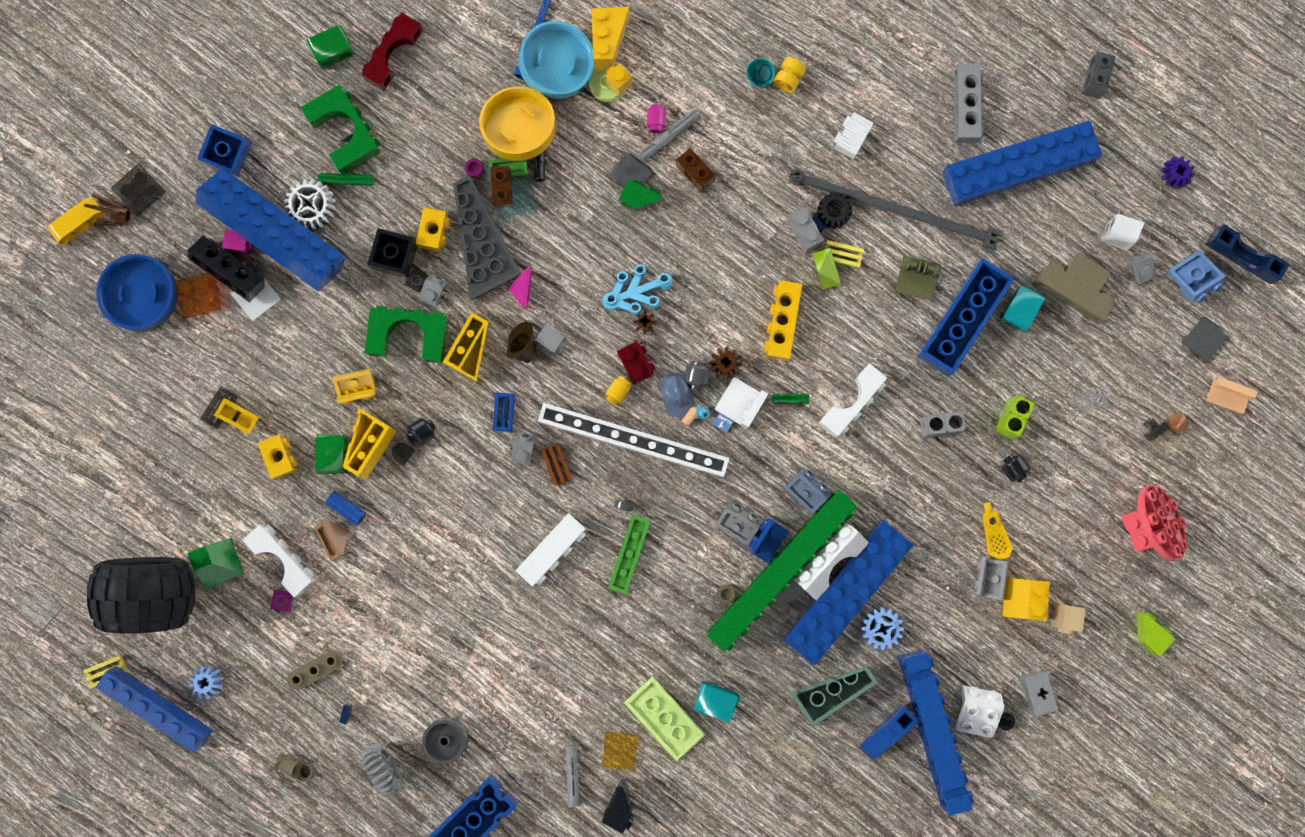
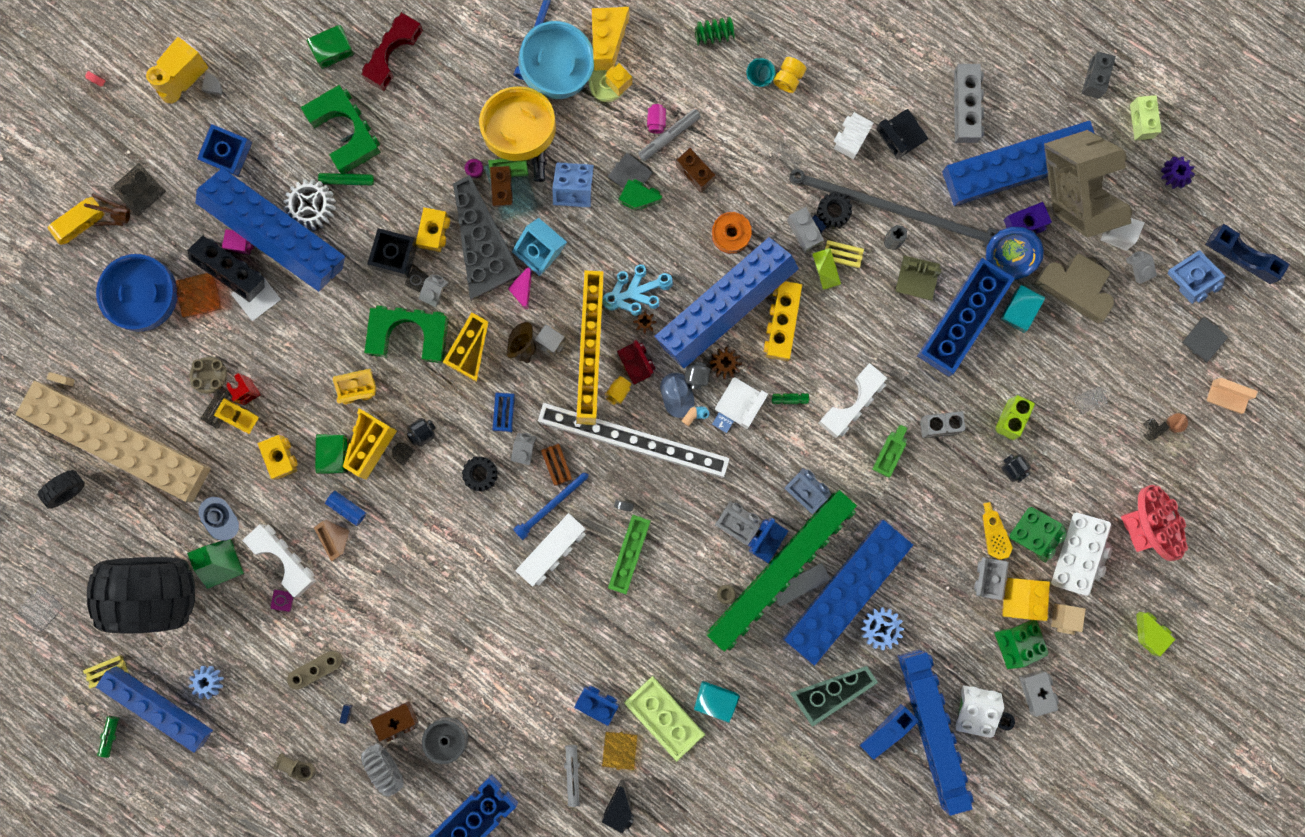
(60, 379): none -> tan tile
(61, 489): none -> black tyre
(95, 79): none -> coral tile
(106, 736): none -> green pin
(113, 441): none -> tan brick
(176, 70): none -> yellow piece
(207, 375): none -> dark tan dish
(211, 84): none -> light grey tile
(218, 518): none -> sand blue piece
(245, 391): none -> red hinge
(403, 713): none -> reddish brown brick
(468, 473): none -> black tyre
(523, 529): none -> blue piece
(538, 246): none -> medium azure slope
(572, 184): none -> medium blue bracket
(590, 348): none -> yellow brick
(597, 705): none -> blue bracket
(715, 30): none -> green piece
(726, 302): none -> blue brick
(733, 221): none -> orange wheel
(844, 544): white arch -> none
(891, 452): none -> bright green hinge
(895, 237): none -> dark grey axle
(901, 133): none -> black bracket
(1015, 251): none -> blue piece
(1021, 644): none -> green bracket
(1036, 214): none -> dark purple brick
(1039, 533): none -> green bracket
(1076, 179): none -> dark tan piece
(1083, 554): none -> white bracket
(1145, 117): none -> yellowish green brick

